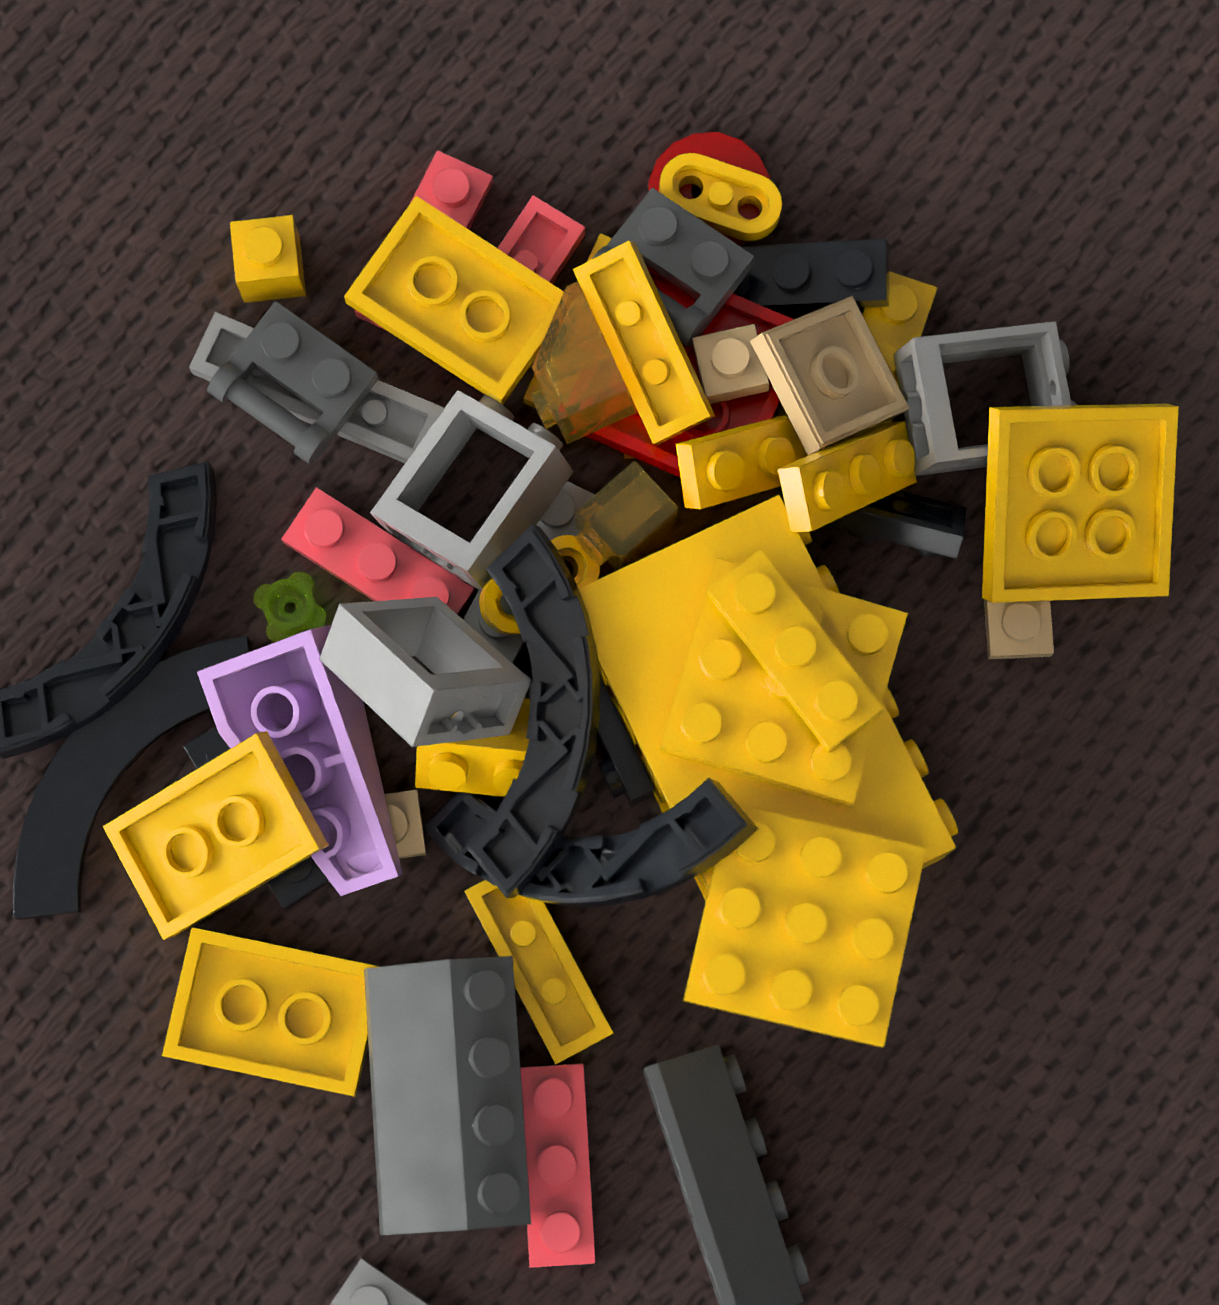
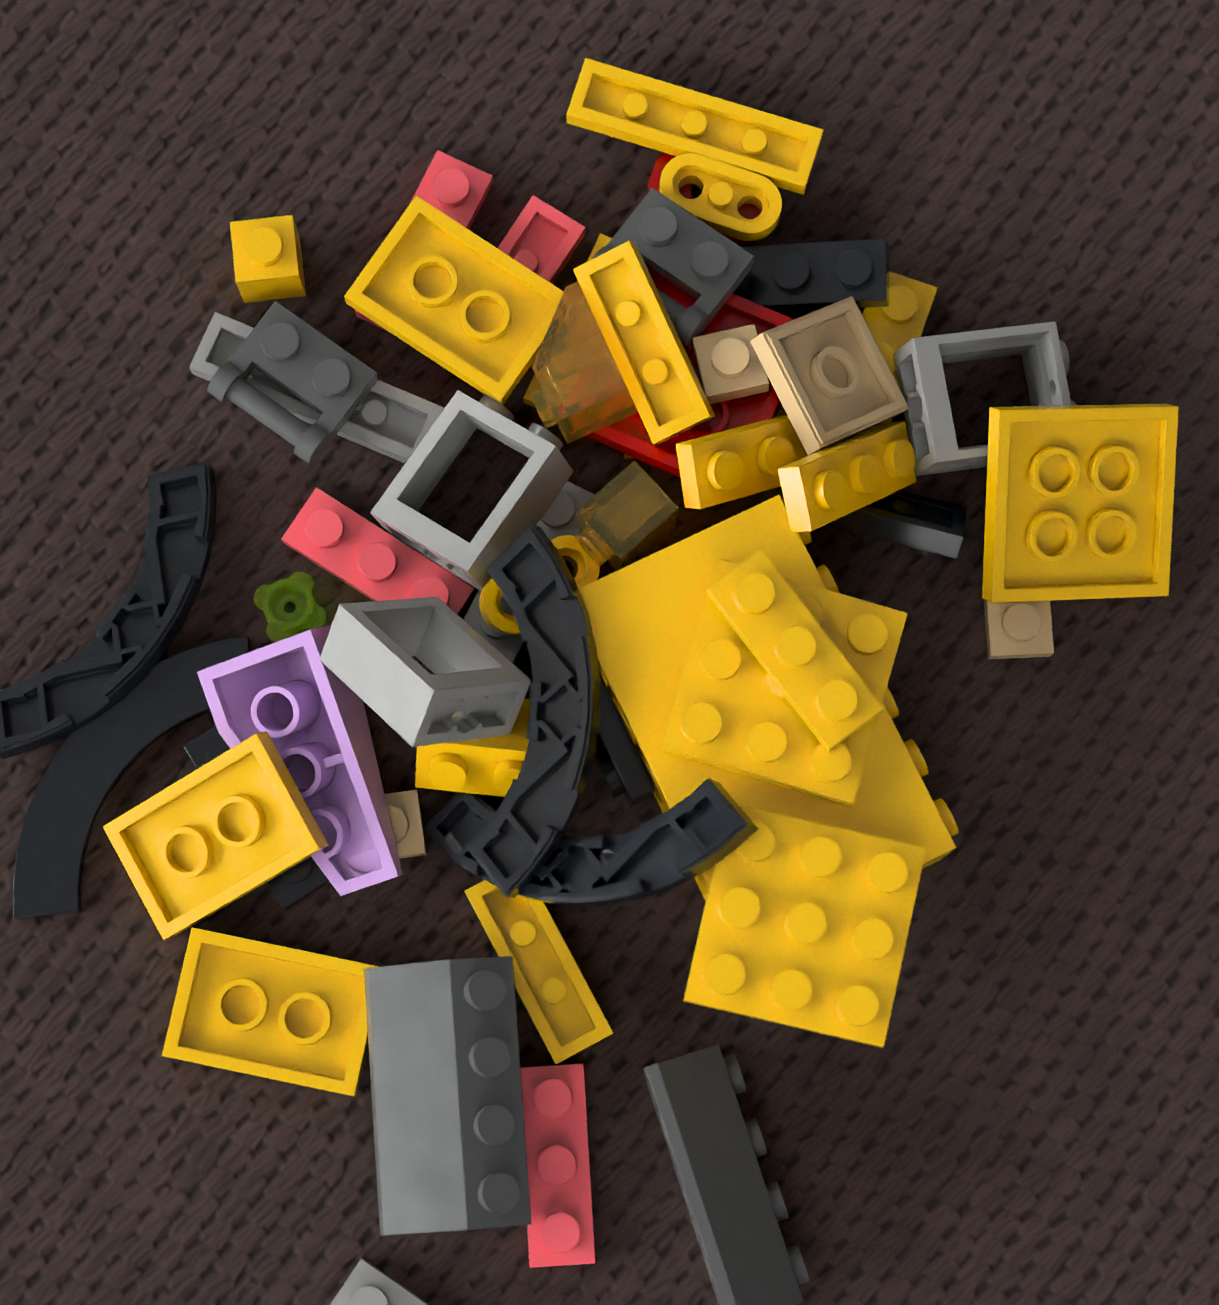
(692, 122): none -> yellow plate

